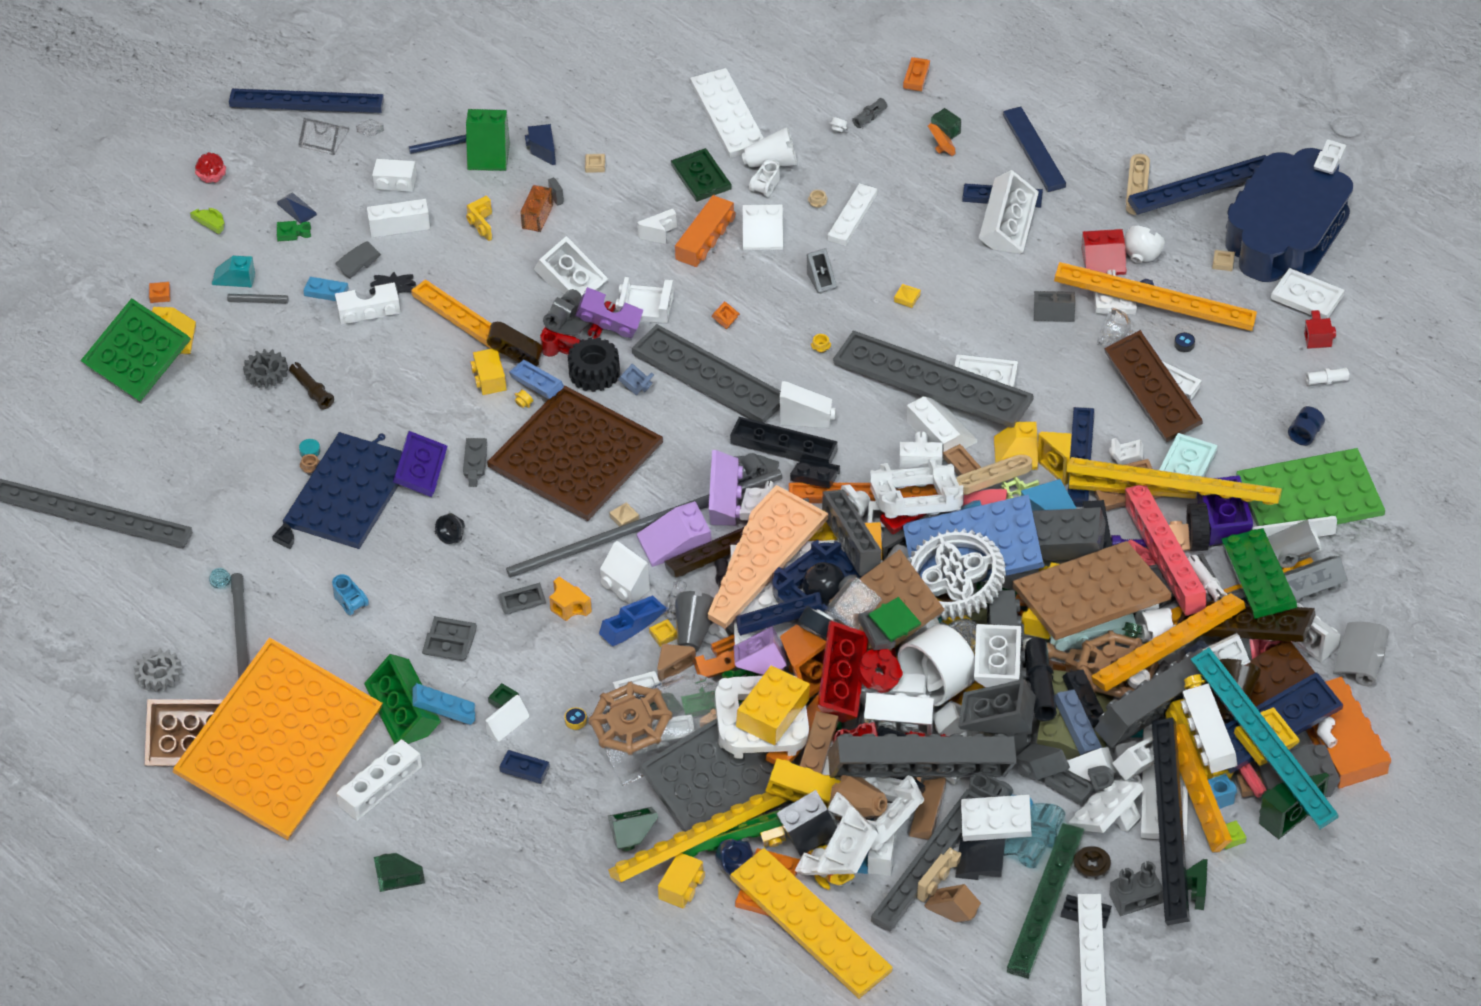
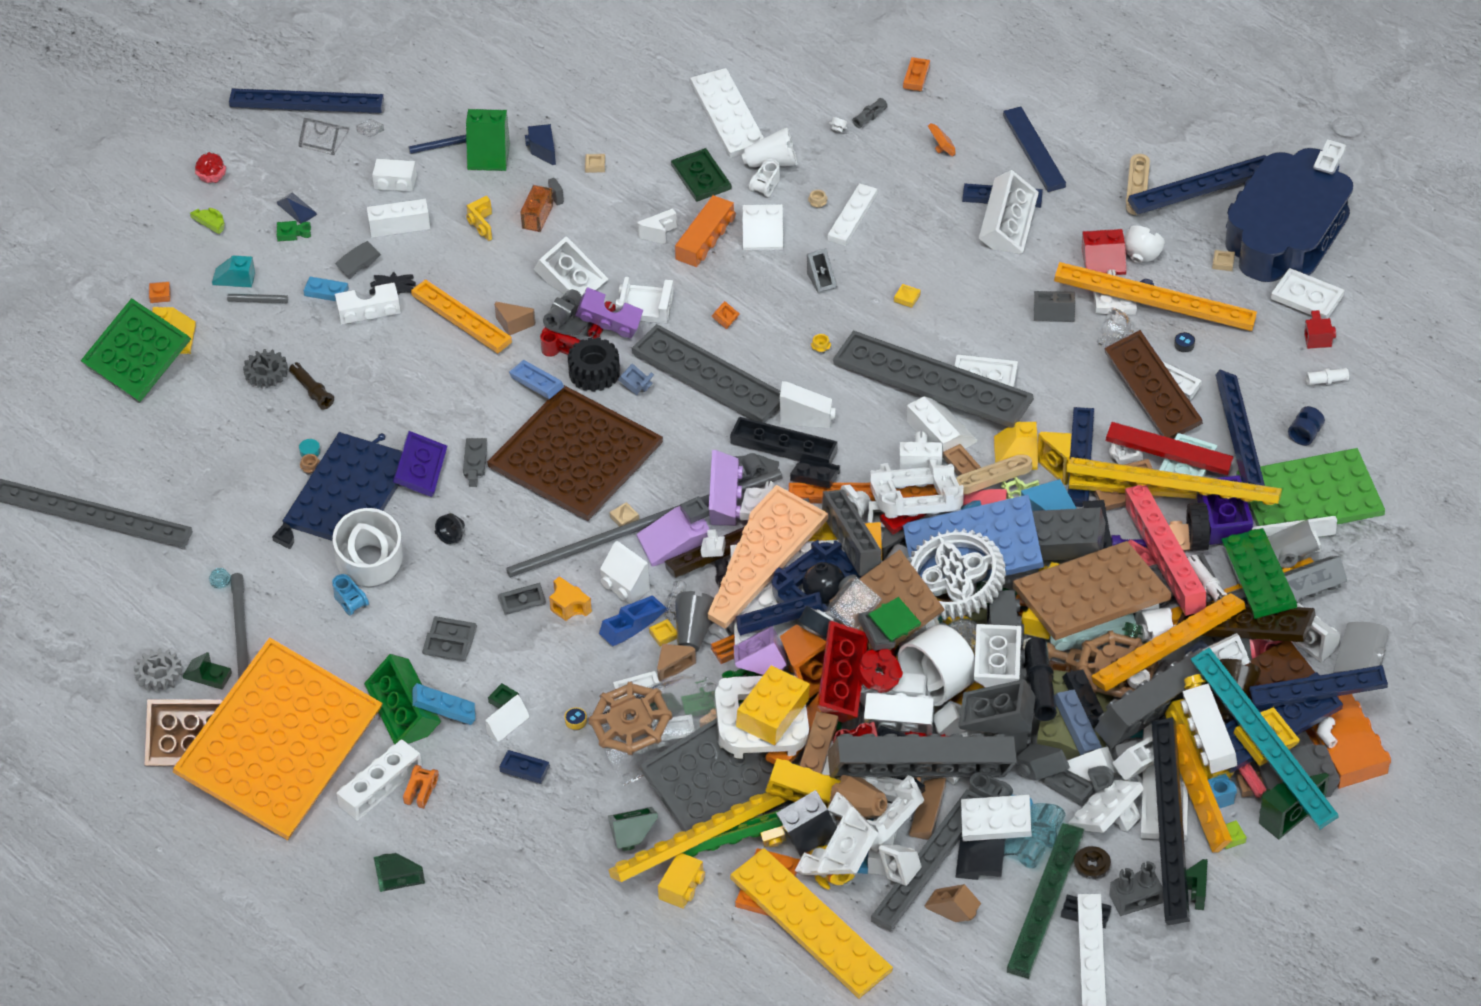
(207, 673): none -> dark green slope
(362, 529): none -> white piece
(421, 779): none -> orange piece
(489, 371): yellow brick -> none
(514, 317): none -> medium nougat slope
(514, 343): dark brown beam -> none
(523, 399): yellow plate -> none
(694, 510): none -> dark grey plate
(713, 545): none -> white tile
(714, 666): orange leg -> none
(732, 854): dark blue hair -> none
(900, 863): none -> white slope
(937, 872): tan hinge -> none
(947, 122): clear green brick -> none
(1169, 448): none -> red tile
(1239, 428): none -> dark blue plate
(1318, 687): none -> dark blue tile

